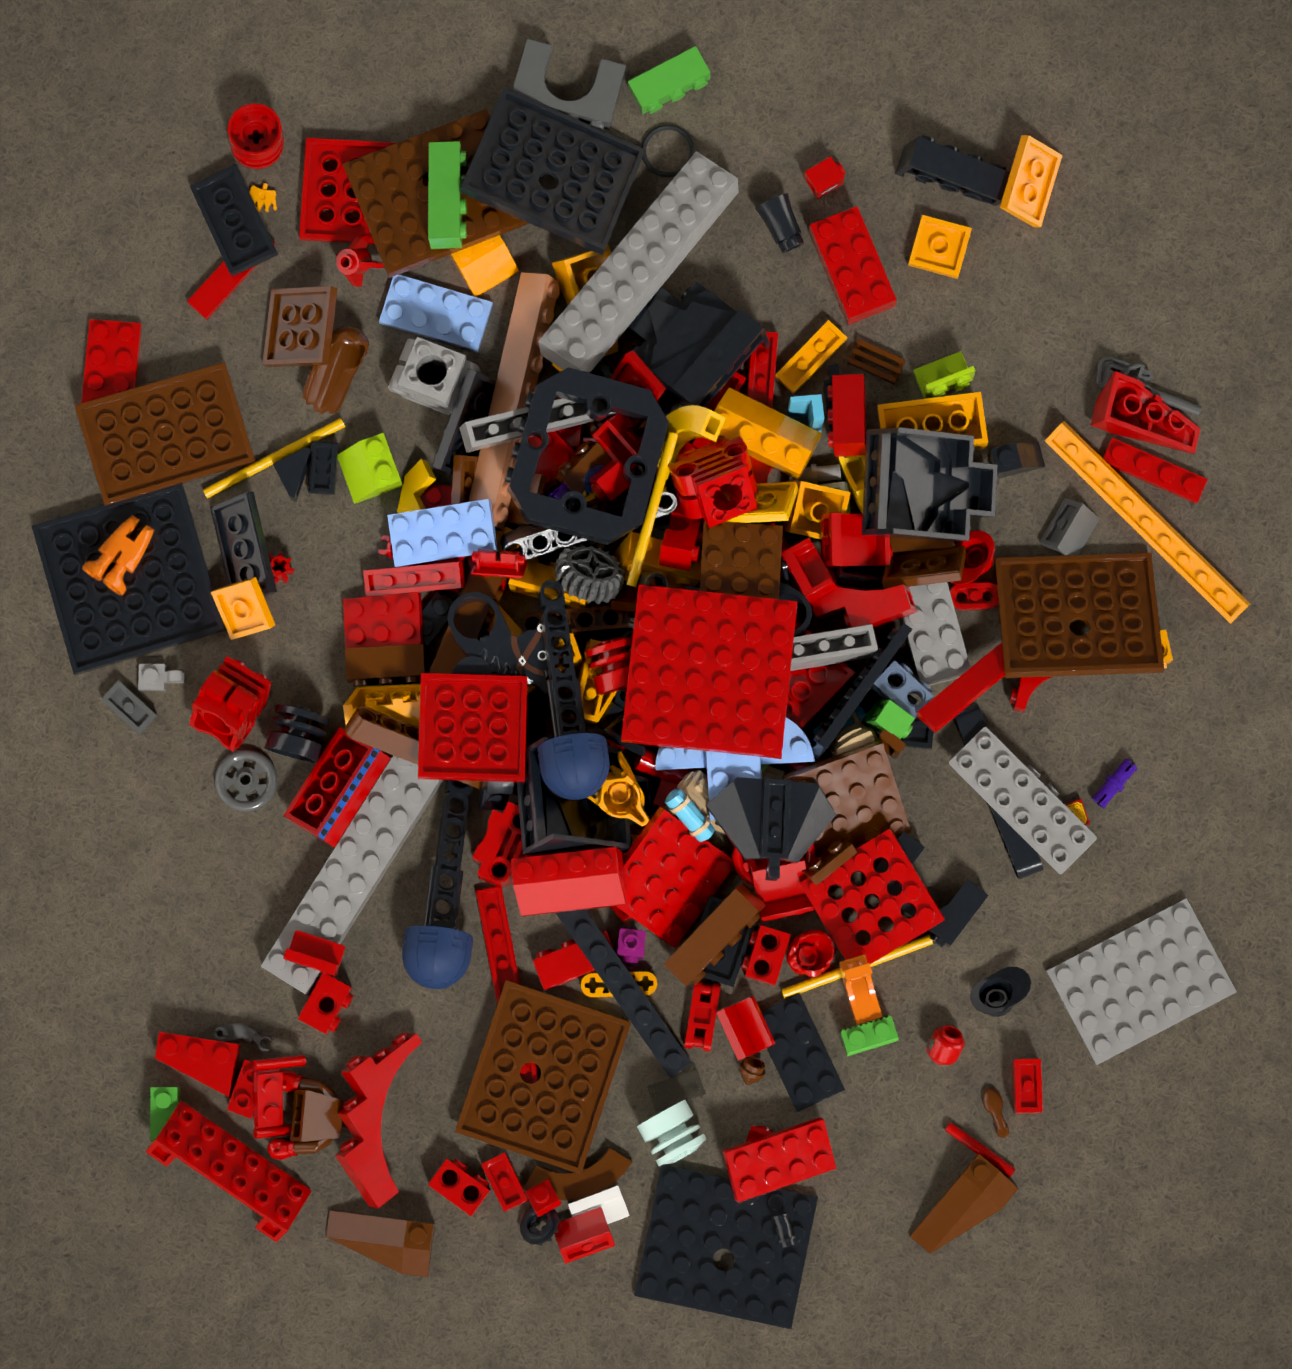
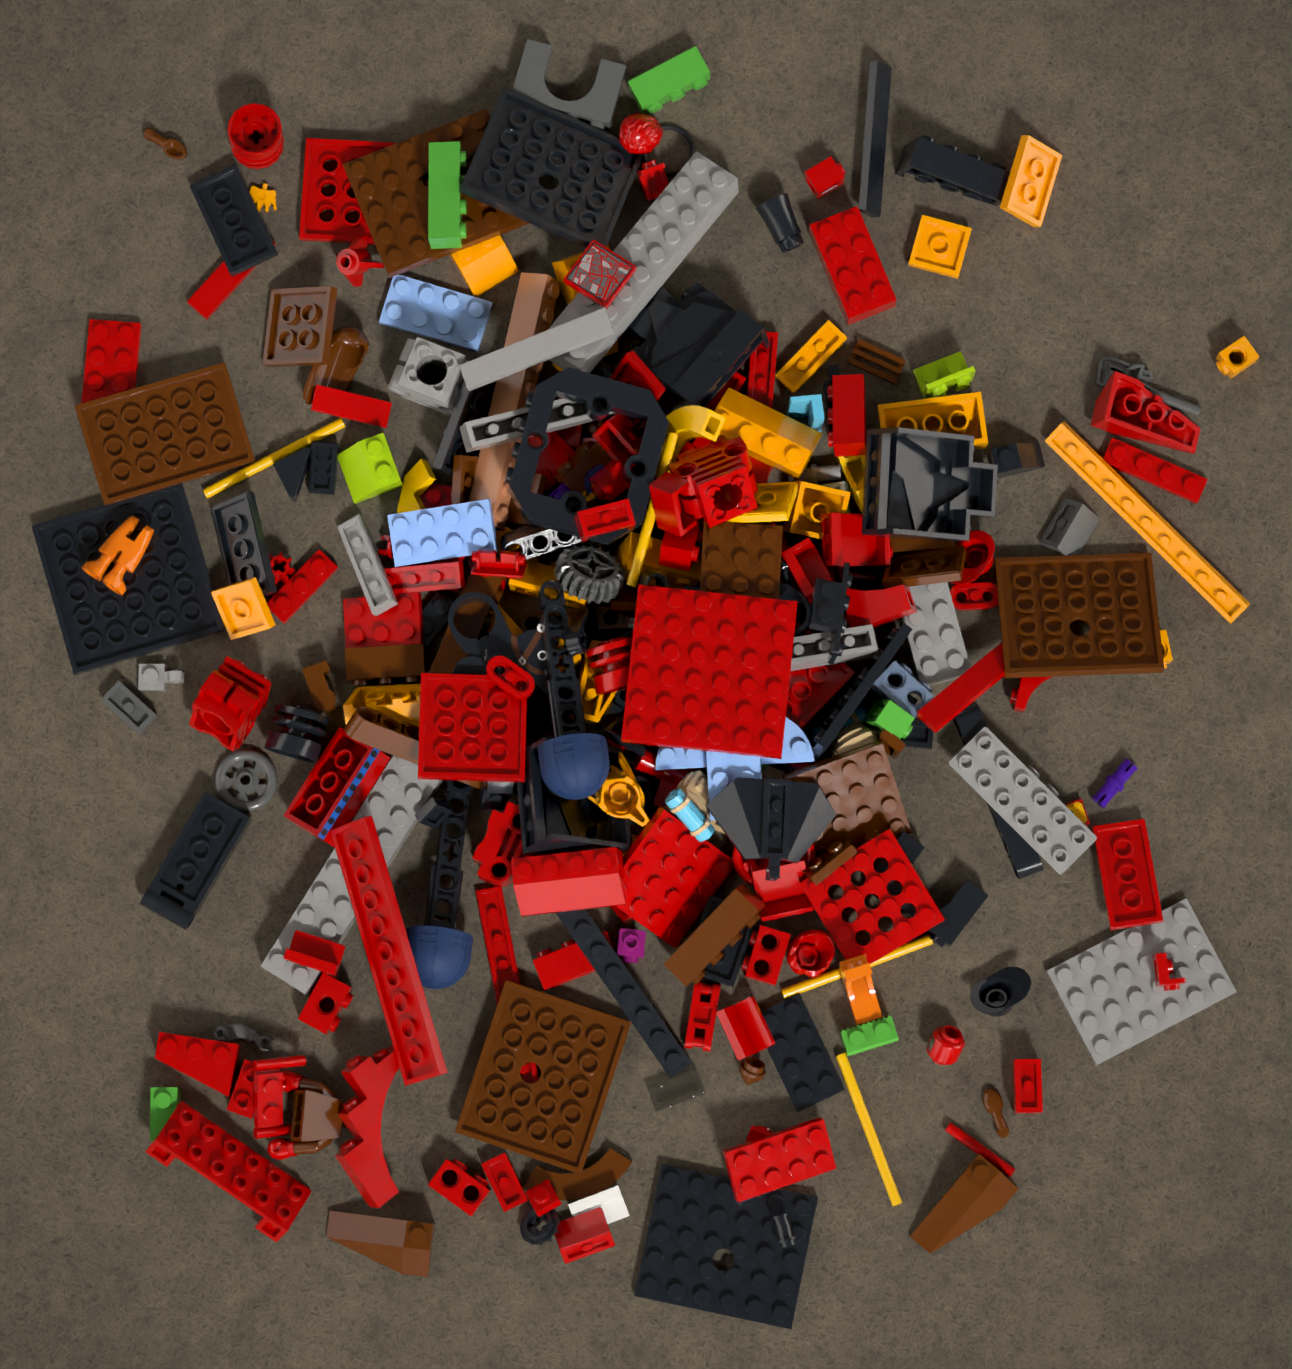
(171, 147): none -> reddish brown piece
(195, 861): none -> black hinge
(301, 586): none -> red plate
(322, 696): none -> reddish brown leg
(351, 406): none -> red tile
(367, 565): none -> light grey tile
(388, 951): none -> red plate
(433, 813): none -> black plate
(510, 678): none -> red plate
(537, 349): none -> light grey tile
(581, 631): none -> black beam
(599, 274): none -> tile
(599, 991): light orange beam -> none
(604, 519): none -> red panel
(640, 133): none -> red hair
(652, 179): none -> red bracket
(667, 506): none -> red panel
(672, 1133): light aqua wheel -> none
(828, 609): none -> black bracket
(869, 1129): none -> yellow piece
(875, 139): none -> black tile
(1127, 874): none -> red plate
(1162, 968): none -> red bracket
(1244, 350): none -> light orange brick

